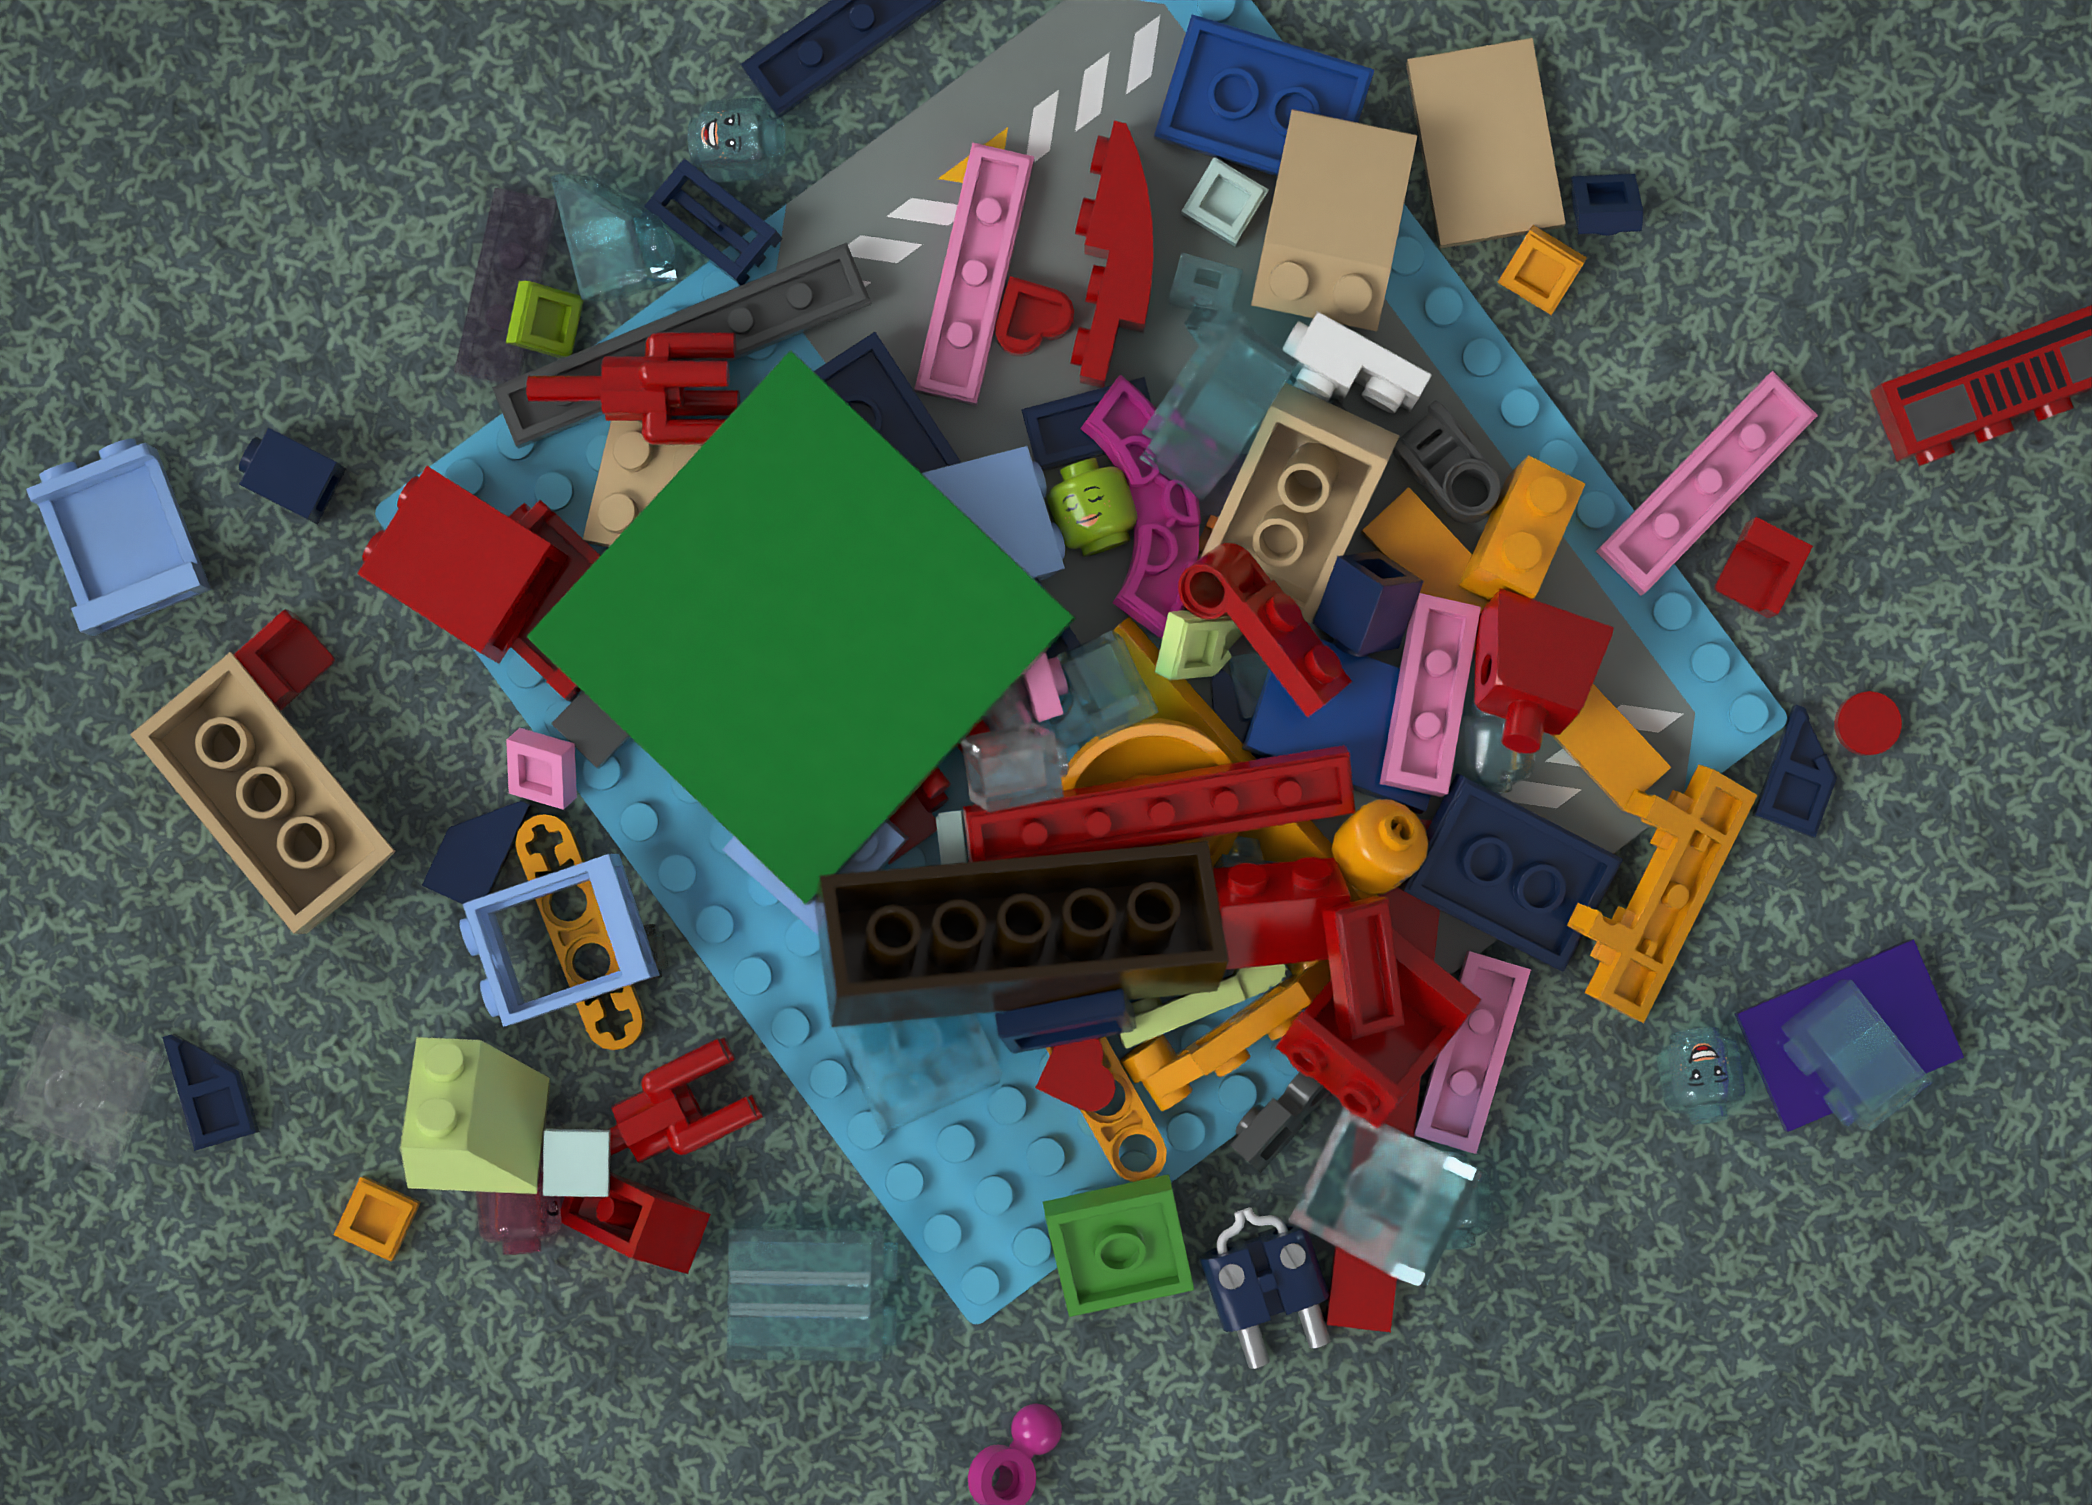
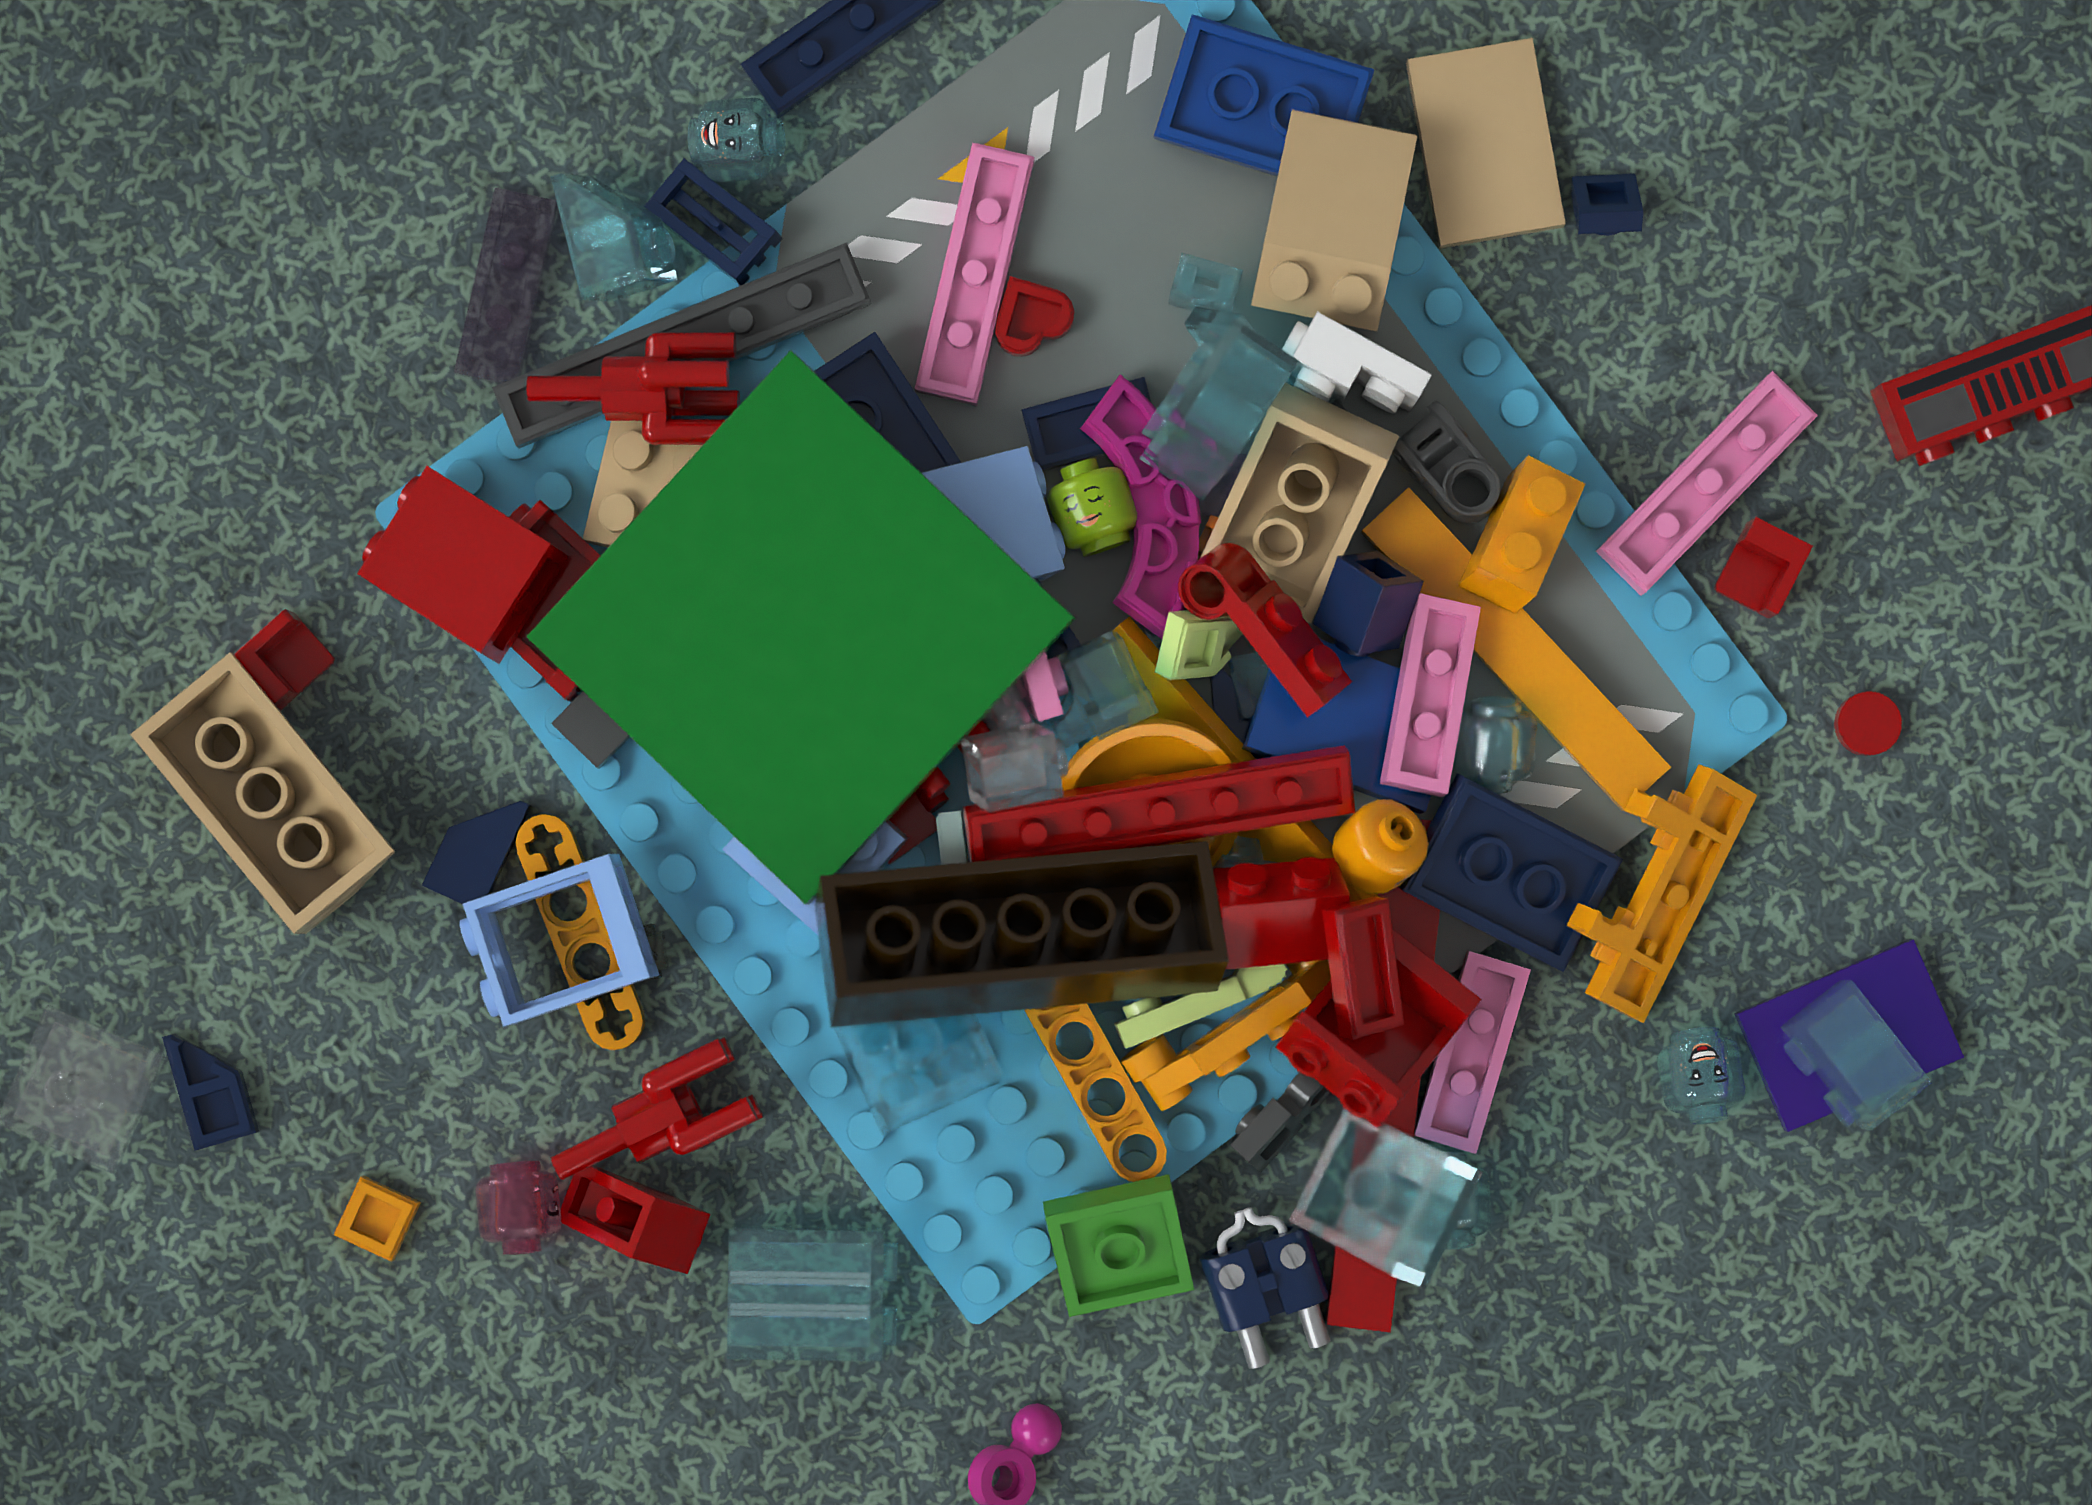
(119, 536): light blue panel -> none
(290, 474): dark blue brick -> none
(473, 1119): yellowish green slope -> none
(541, 768): bright pink plate -> none
(544, 319): lime tile -> none
(576, 1162): light aqua tile -> none
(1066, 1021): dark blue tile -> none
(1077, 1076): red tile -> none
(1121, 231): red slope -> none
(1224, 201): light aqua tile -> none
(1535, 666): red torso -> none
(1542, 270): light orange tile -> none
(1797, 779): dark blue tile -> none

